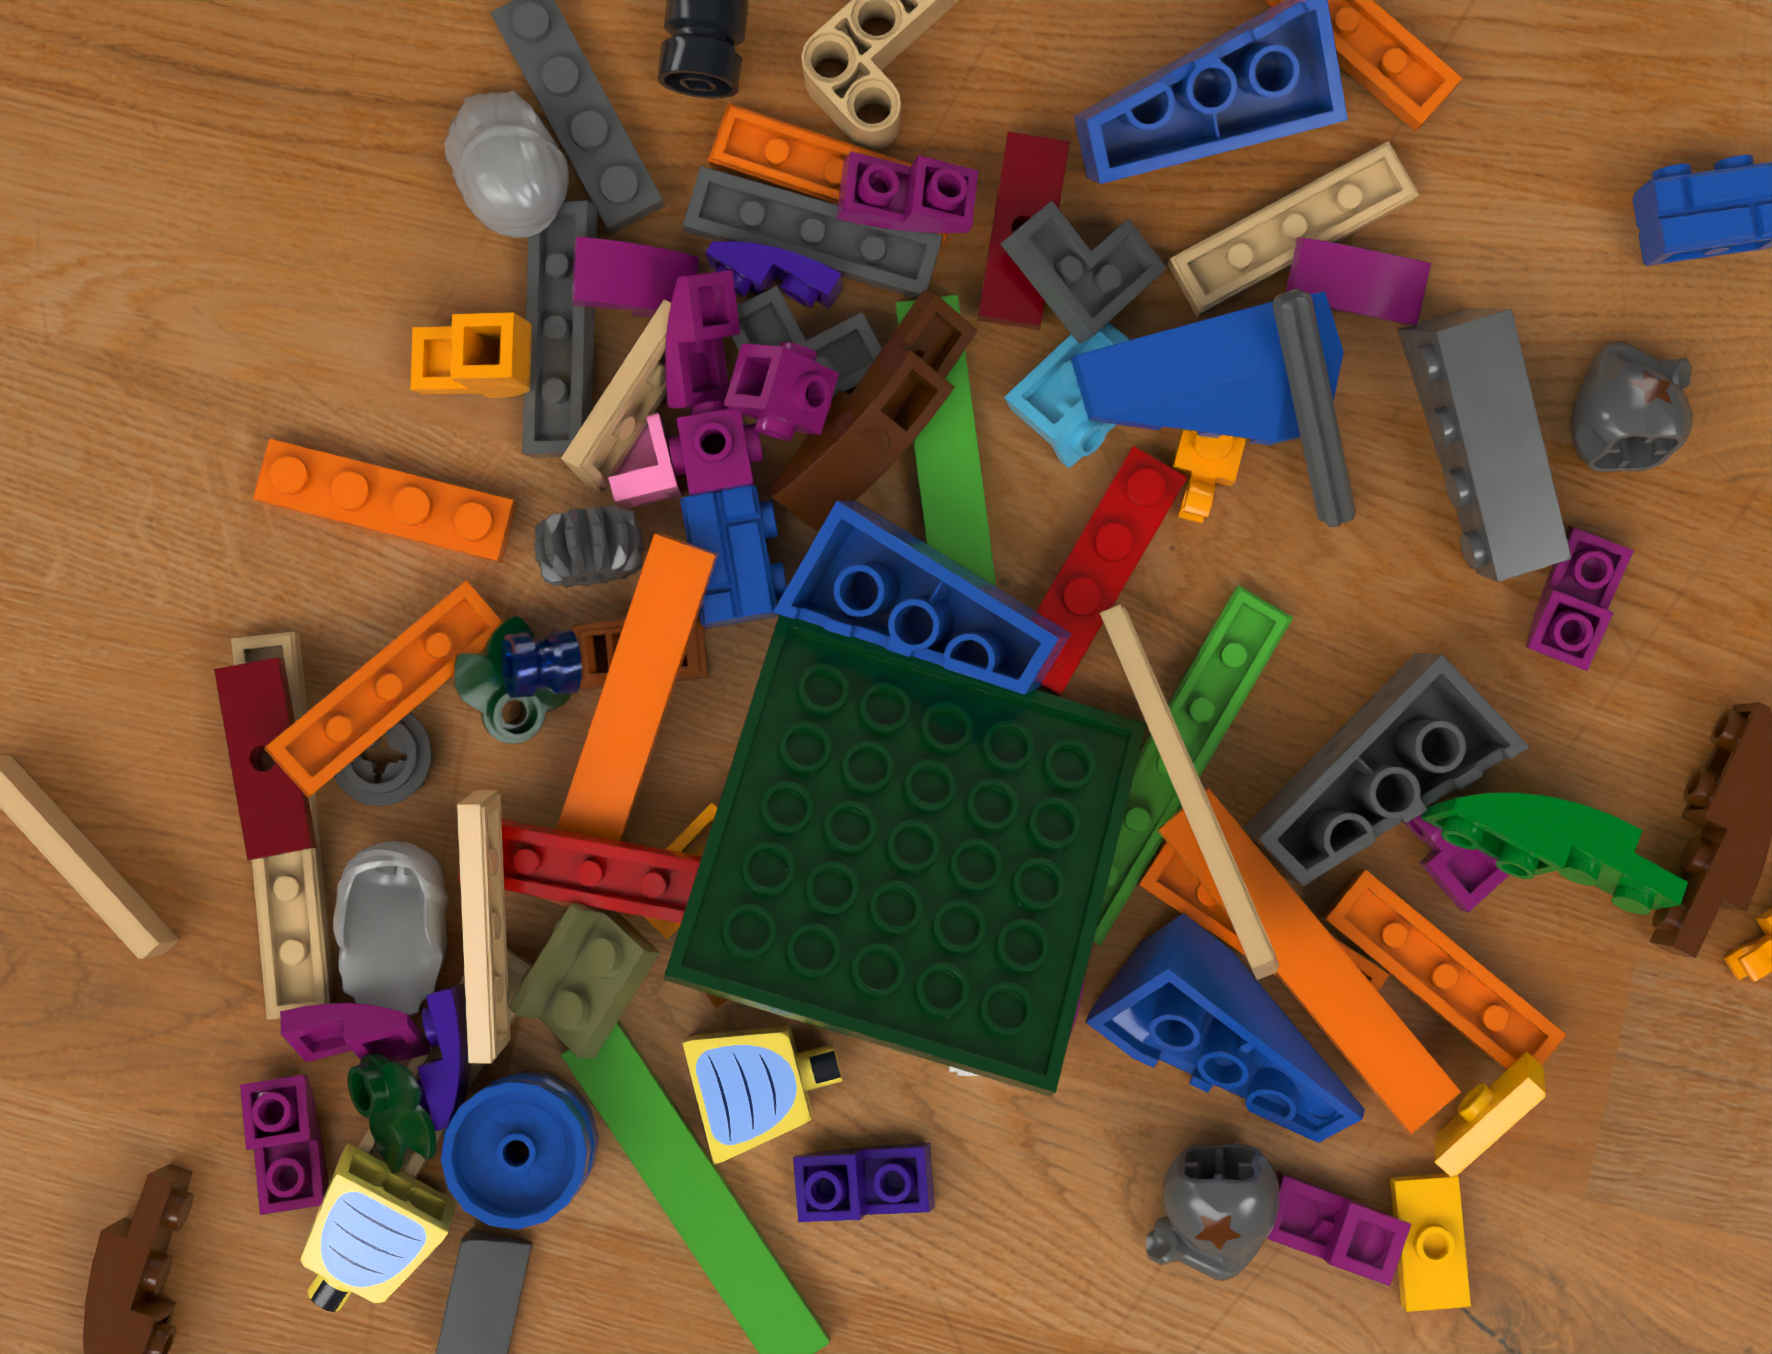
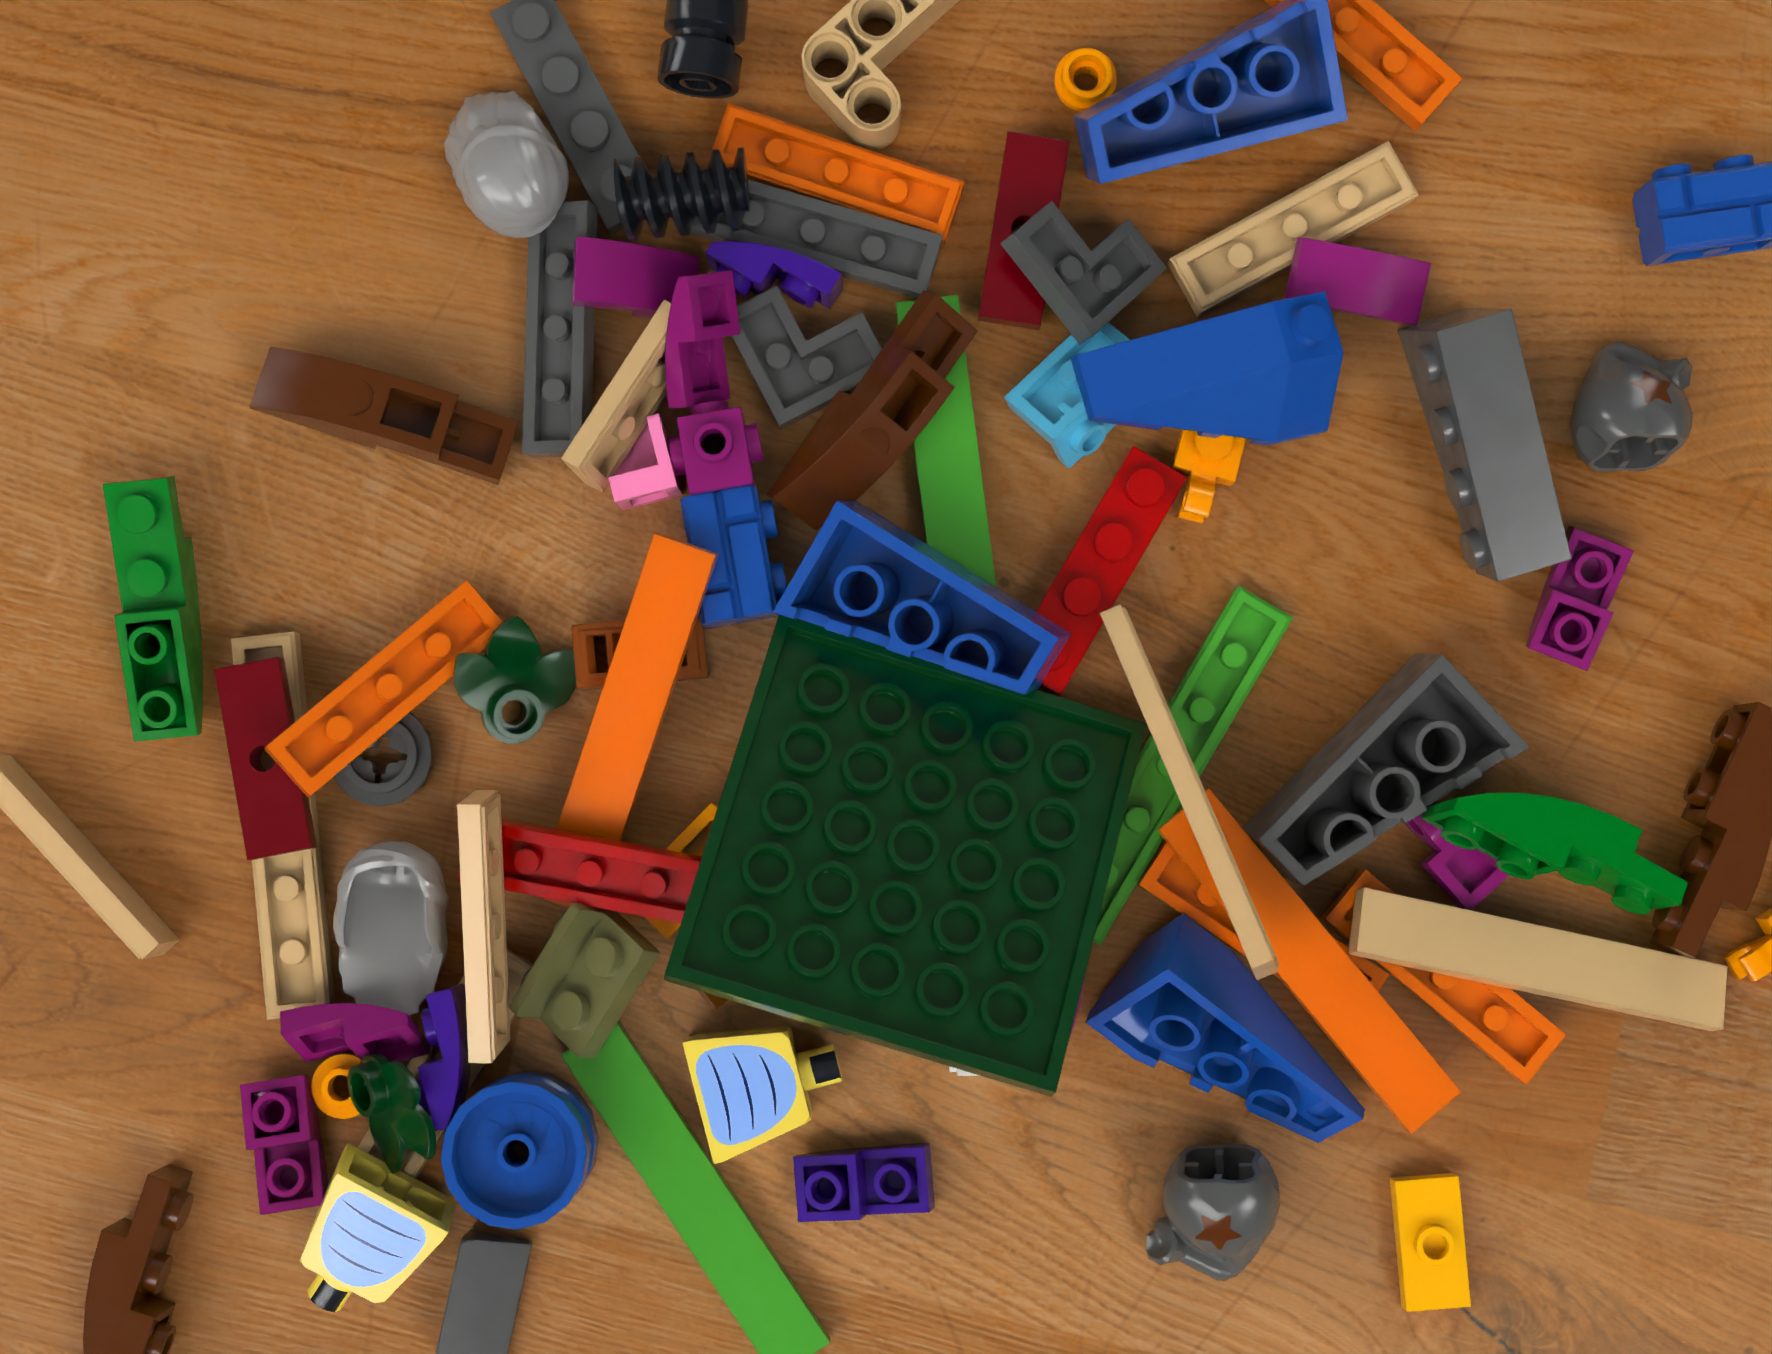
(160, 609): none -> green slope
(323, 1089): none -> light orange plate
(384, 412): none -> reddish brown slope
(385, 501): orange plate -> none
(473, 356): light orange brick -> none
(535, 663): clear blue wheel -> none
(588, 546): dark grey gear -> none
(682, 194): none -> black piece
(781, 389): magenta brick -> none
(917, 198): magenta slope -> none
(1089, 62): none -> light orange plate
(1314, 406): dark grey axle -> none
(1338, 1229): magenta slope -> none
(1488, 1114): yellow plate -> none
(1538, 959): none -> tan tile

